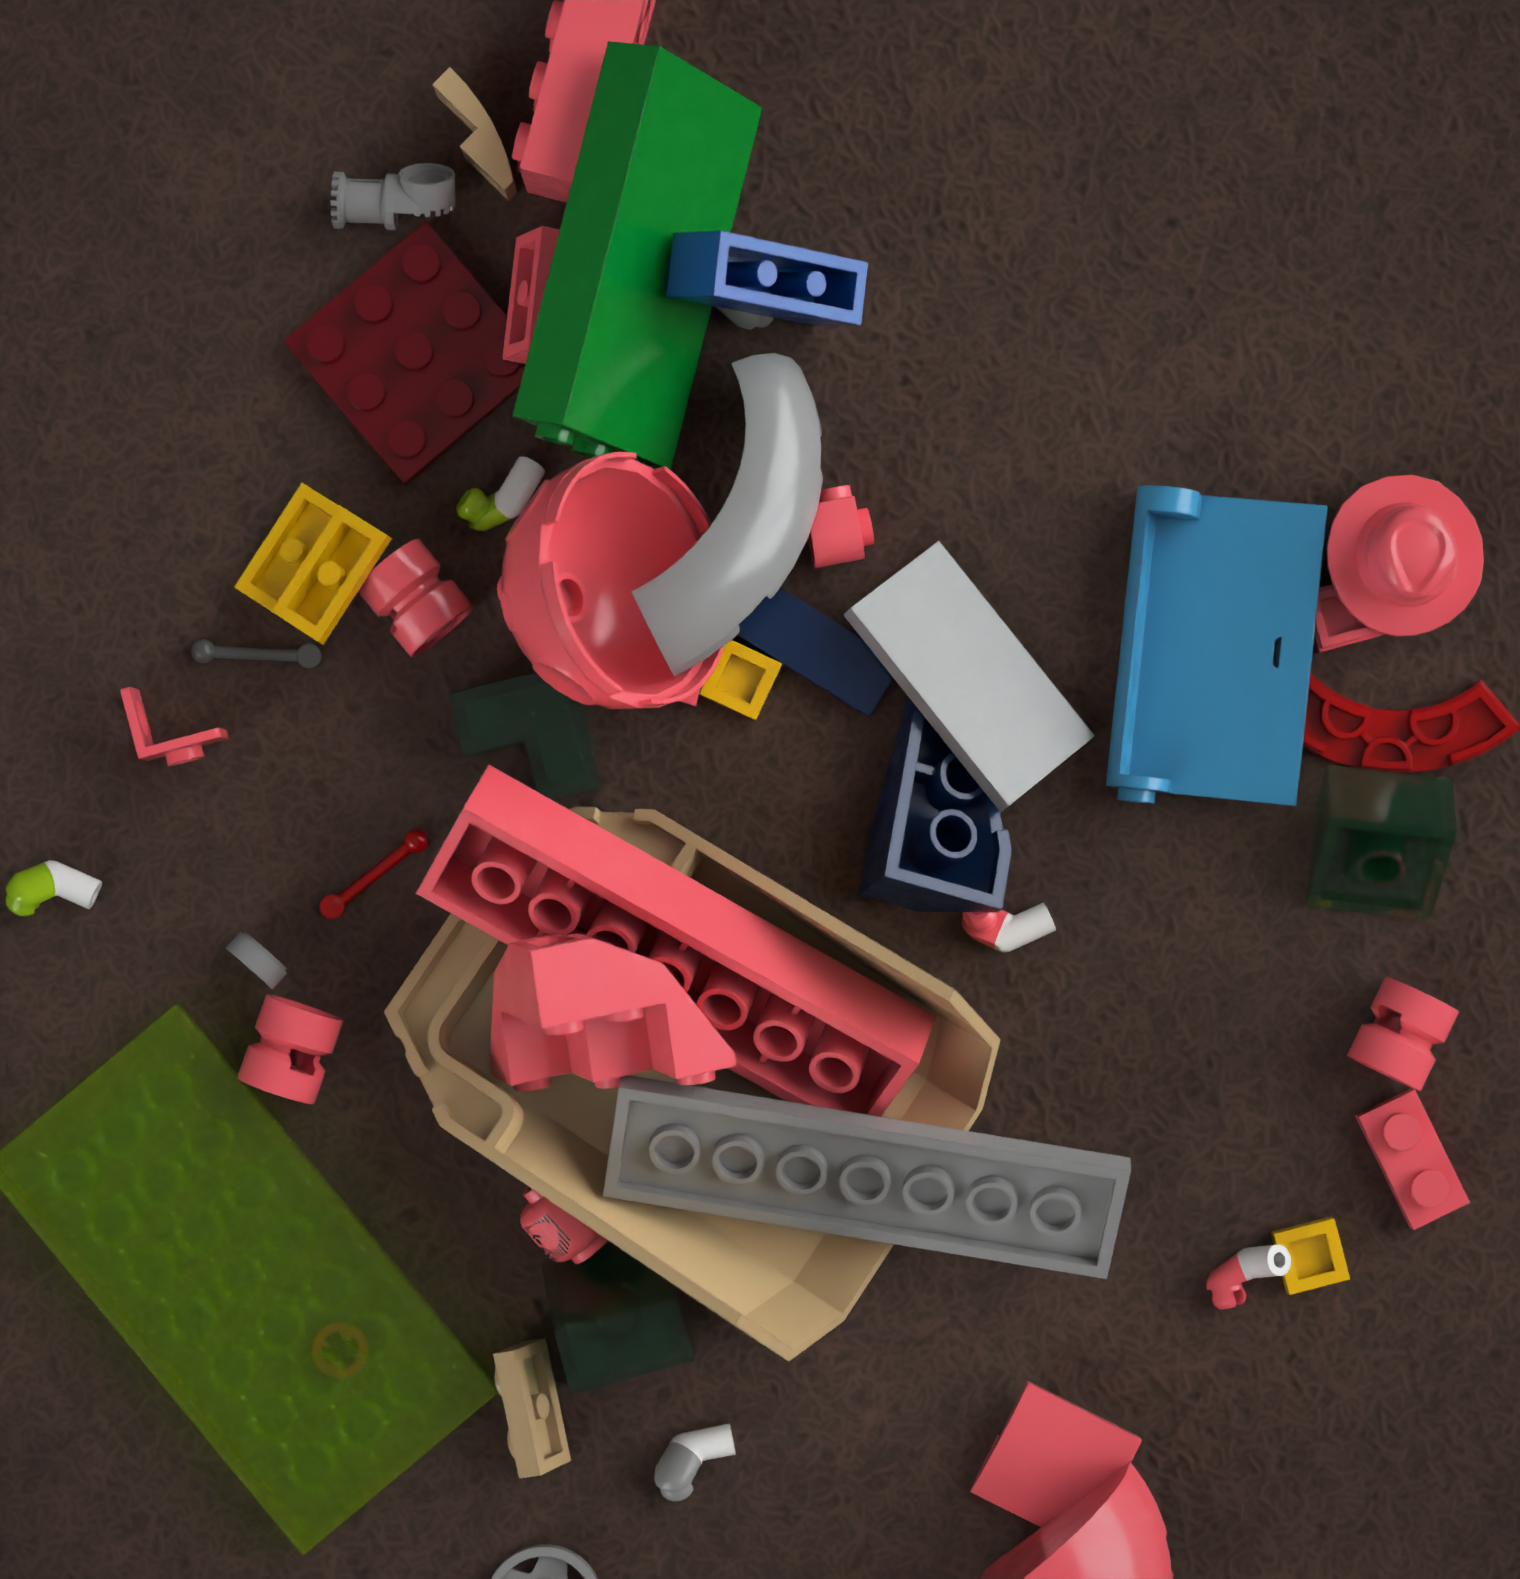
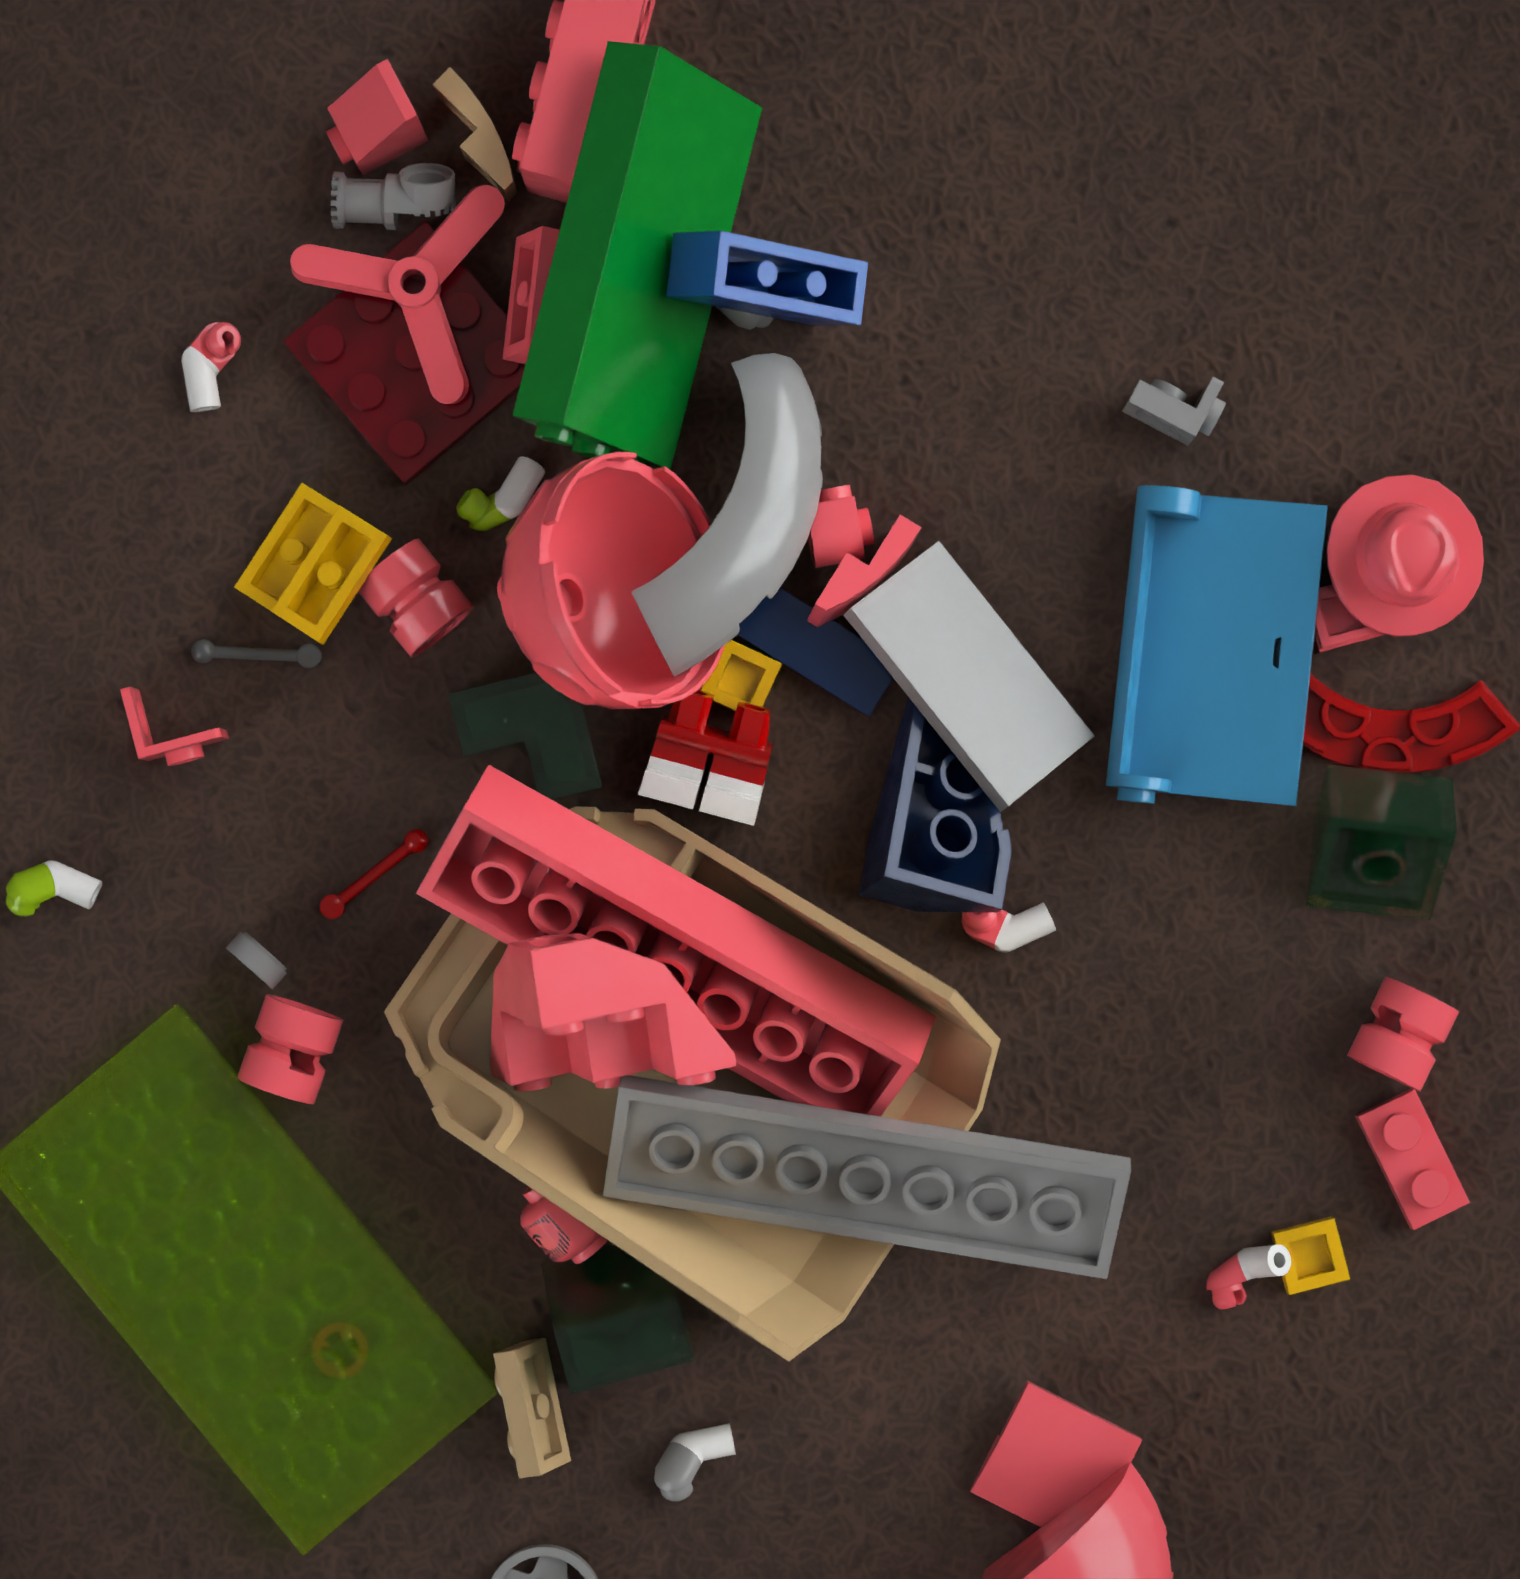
(203, 362): none -> arm
(374, 121): none -> coral slope
(422, 310): none -> coral piece
(737, 765): none -> red hips
(856, 579): none -> coral slope
(1164, 409): none -> light grey bracket

